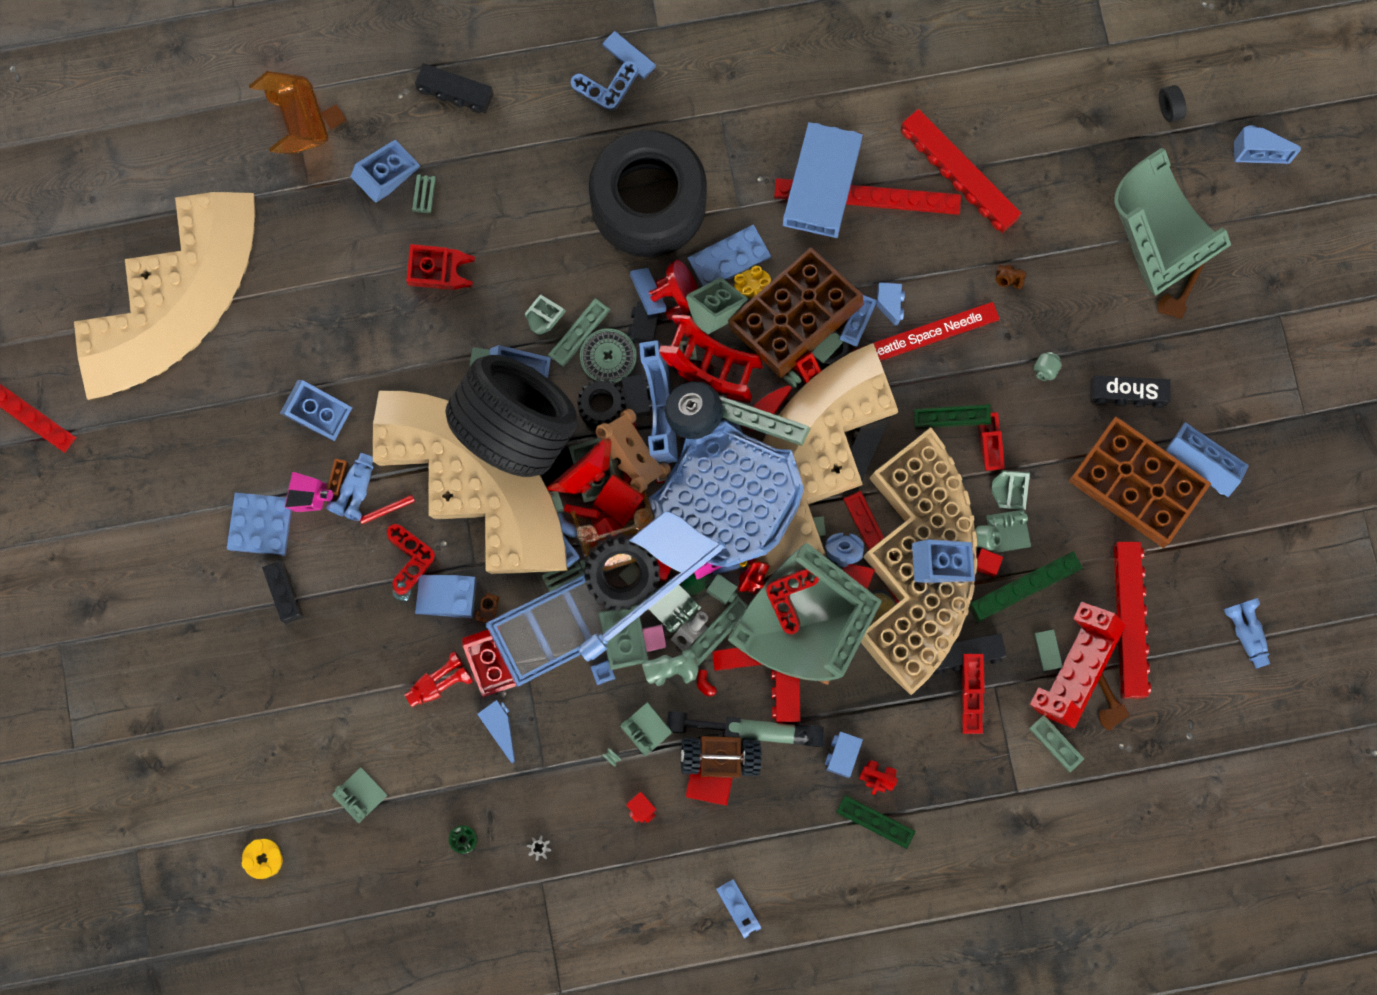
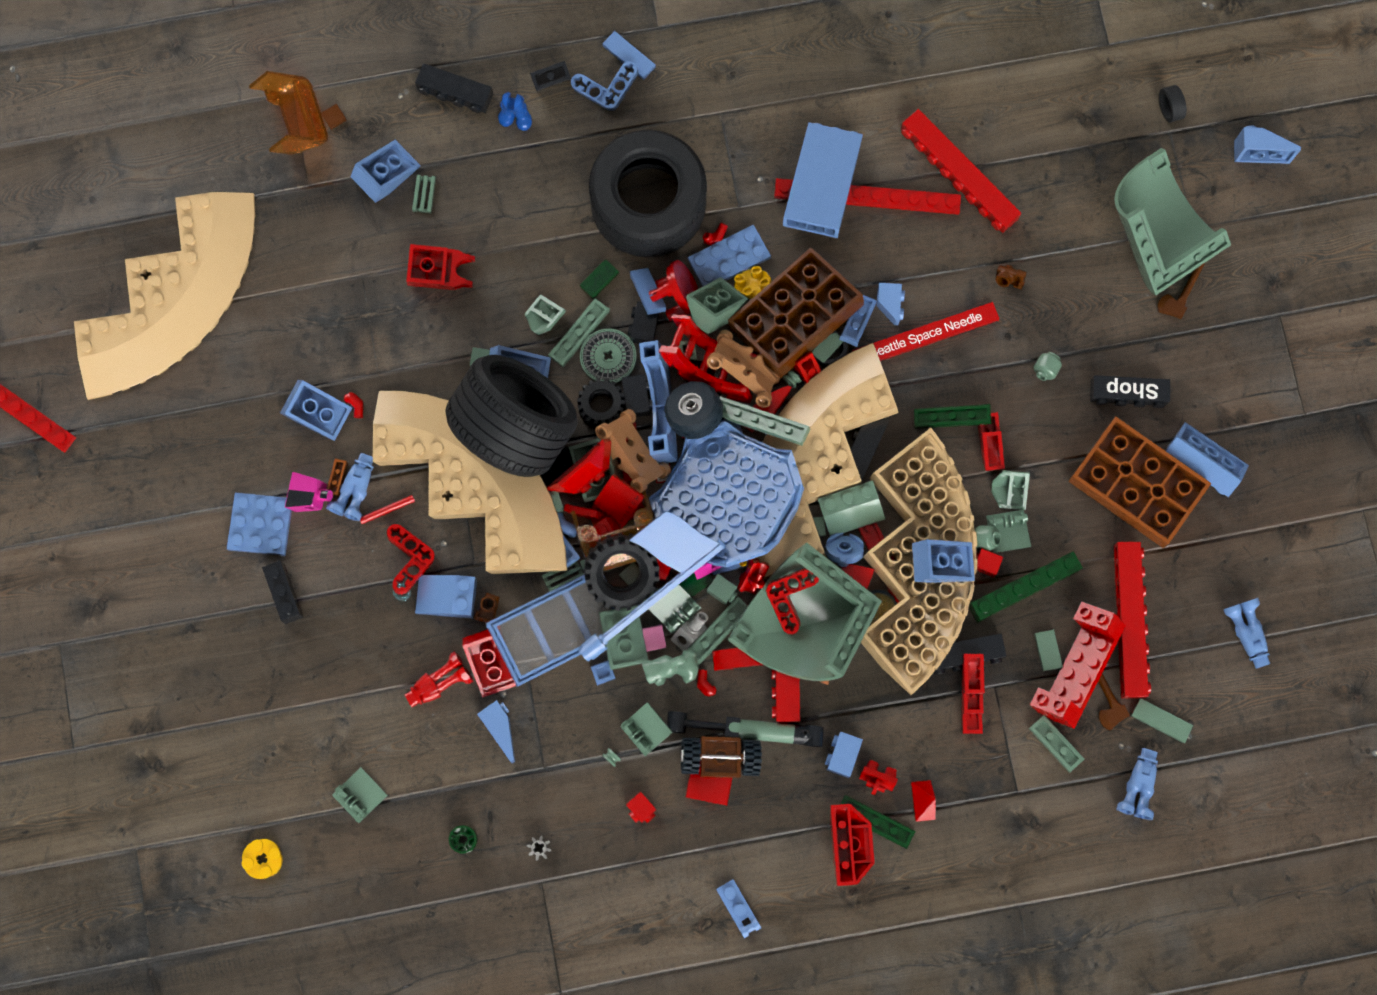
(356, 402): none -> red arm
(514, 108): none -> blue piece
(550, 76): none -> black brick
(599, 279): none -> dark green tile
(712, 238): none -> red arm
(760, 377): none -> medium nougat piece
(850, 844): none -> red wedge
(851, 508): none -> sand green slope
(923, 801): none -> red slope
(1141, 781): none -> medium blue piece
(1162, 720): none -> sand green tile

